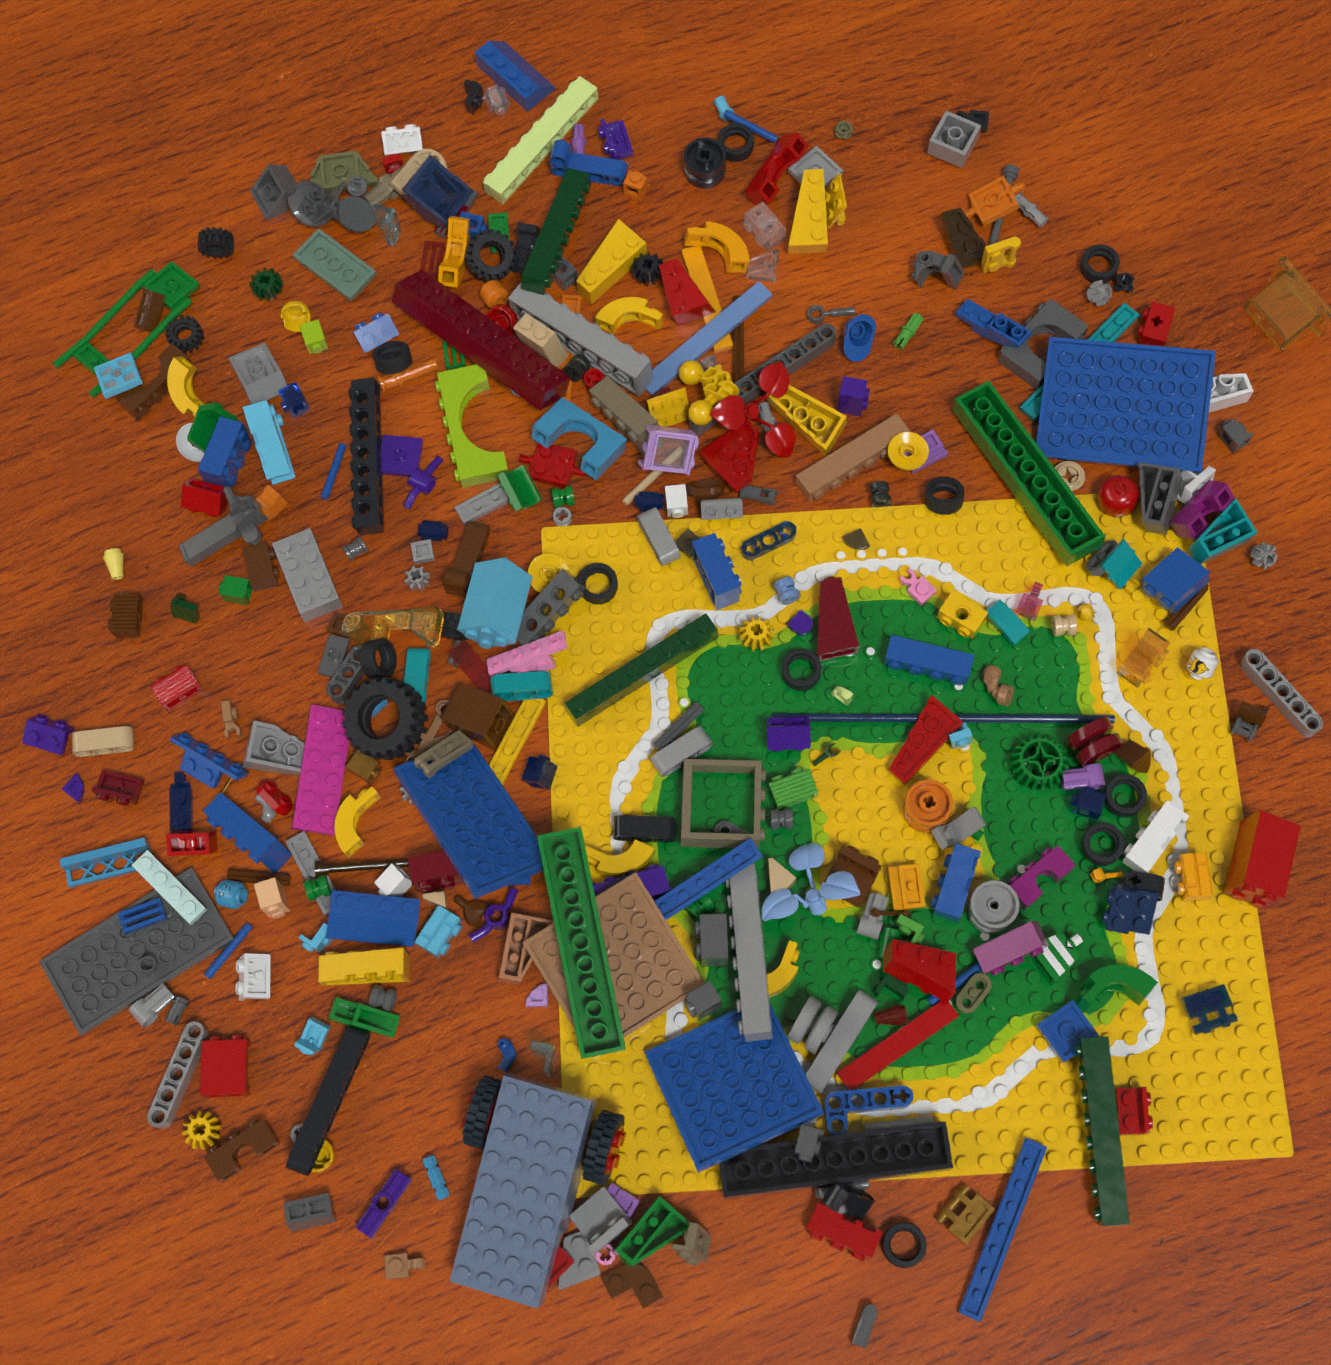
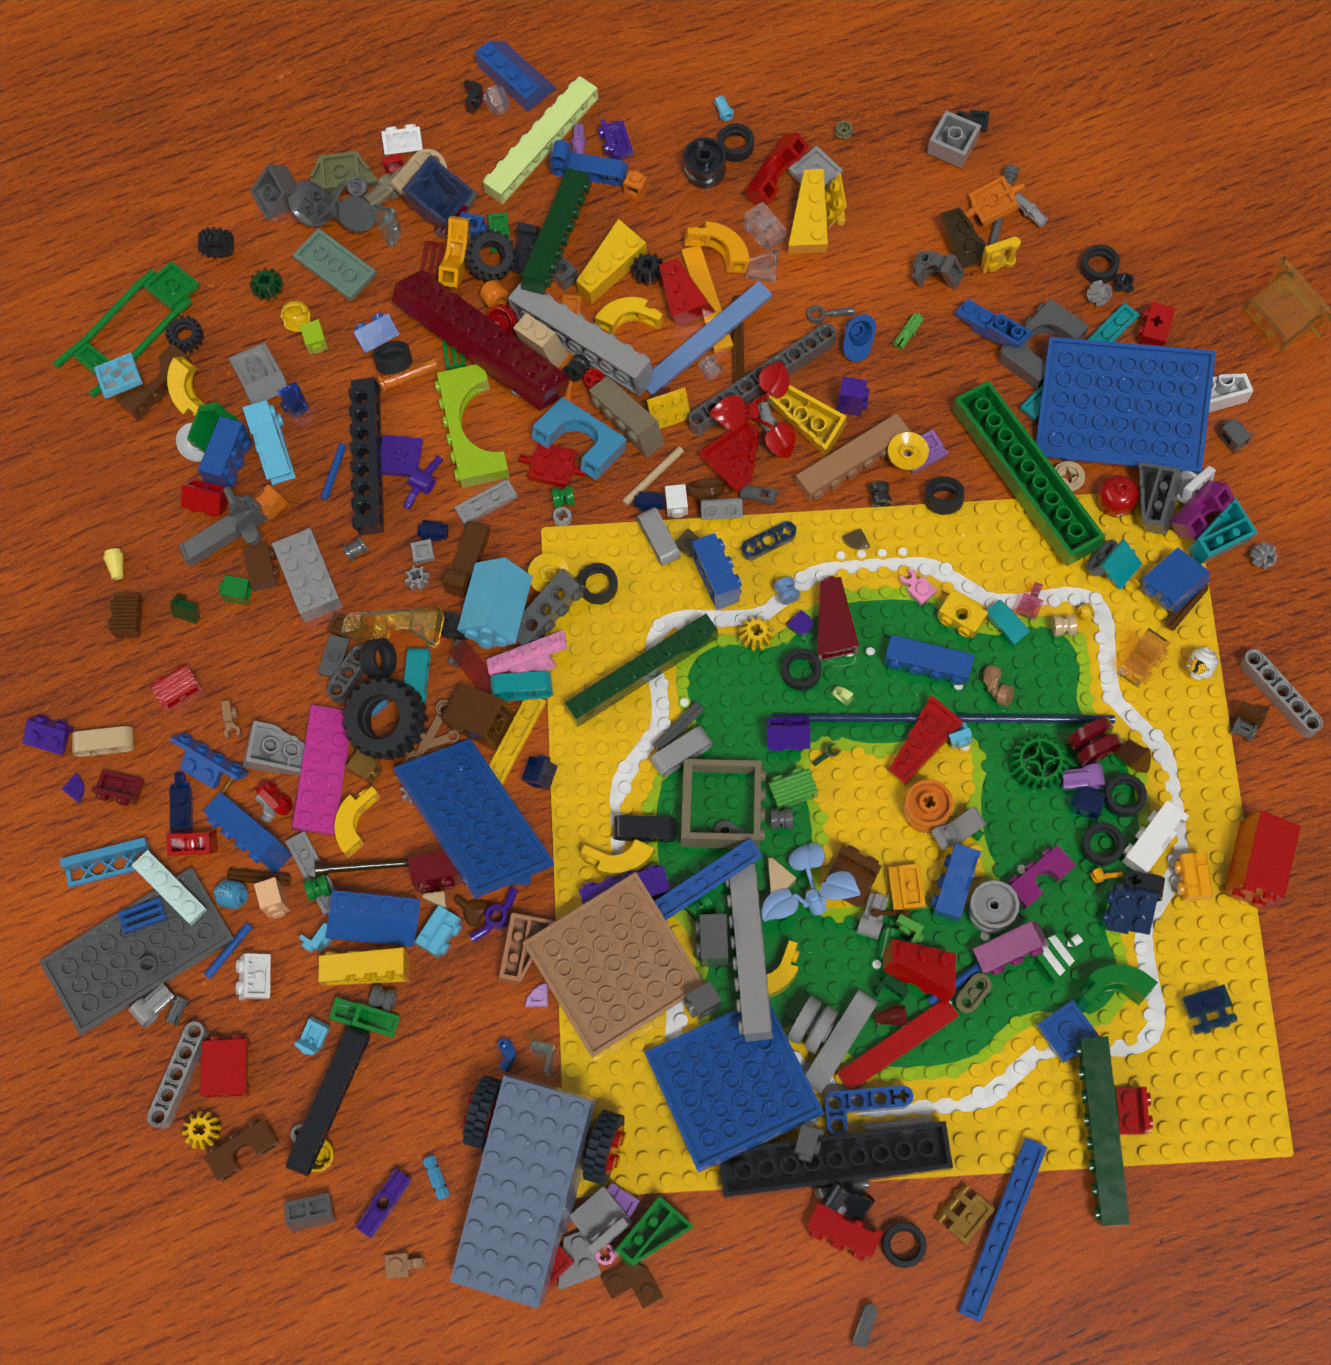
(149, 310): reddish brown slope -> none
(393, 881): white brick -> none
(443, 753): dark tan plate -> none
(519, 488): green bracket -> none
(581, 943): green brick -> none
(669, 449): lavender window -> none
(696, 1246): dark tan bracket -> none
(716, 386): yellow piece -> none
(753, 127): blue bar -> none

